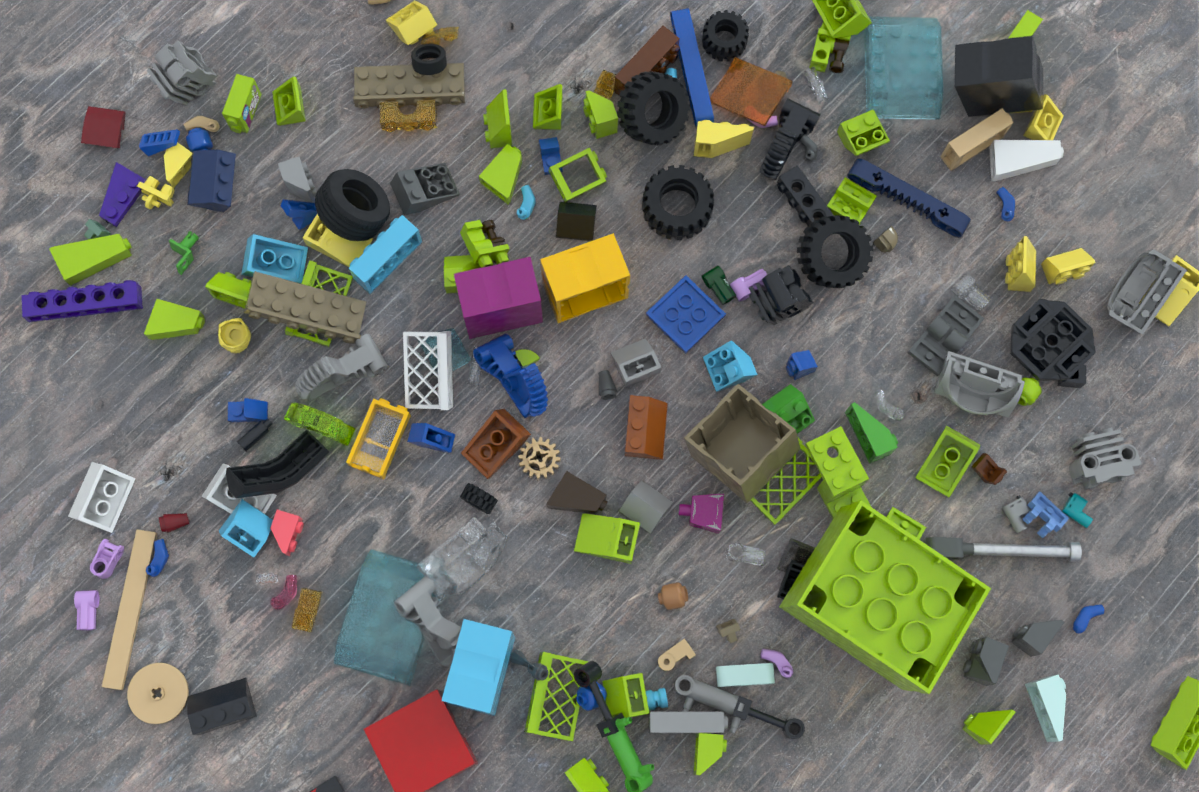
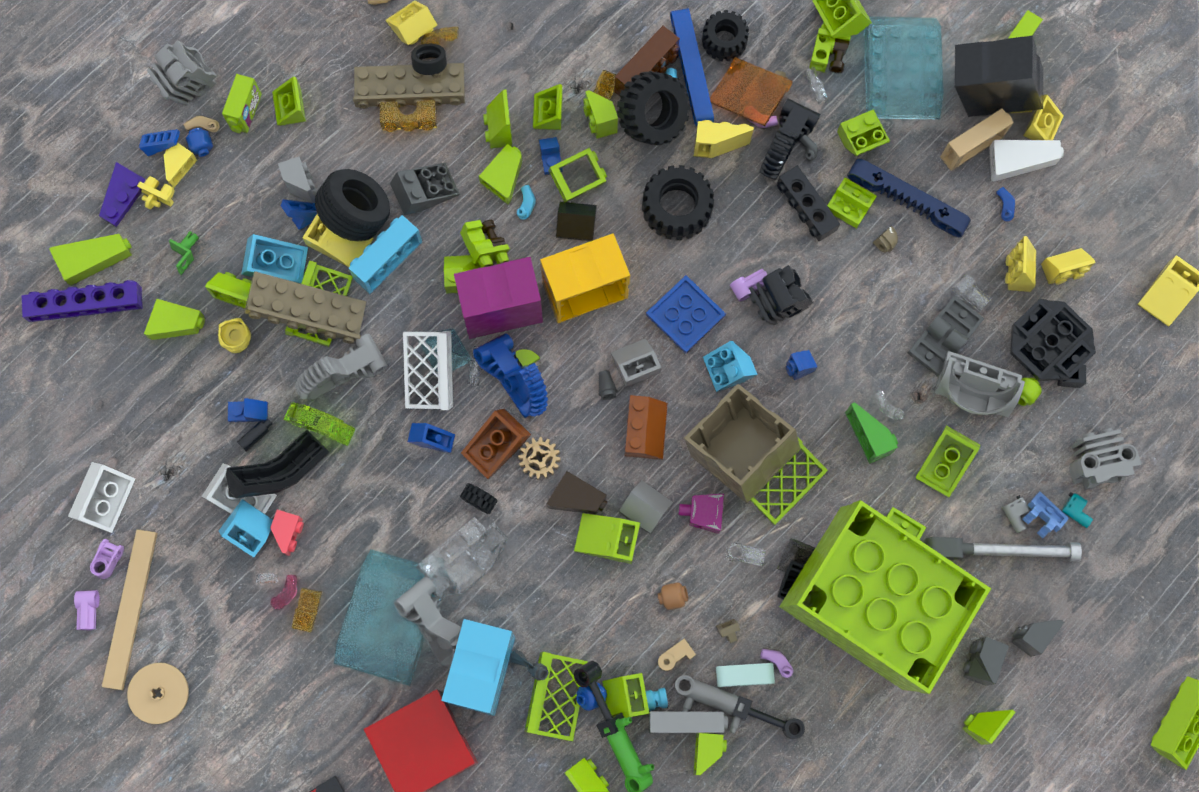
(95, 230): sand green tile -> none
(103, 127): dark red slope -> none
(160, 558): blue arm -> none
(171, 522): dark red cone -> none
(211, 179): dark blue slope -> none
(220, 707): black slope -> none
(378, 438): door -> none
(716, 280): dark green piece -> none
(791, 407): bright green slope -> none
(841, 475): lime bracket -> none
(857, 258): black tyre -> none
(988, 469): reddish brown bracket -> none
(1049, 702): light aqua slope -> none
(1084, 616): blue arm -> none
(1136, 282): light grey piece -> none

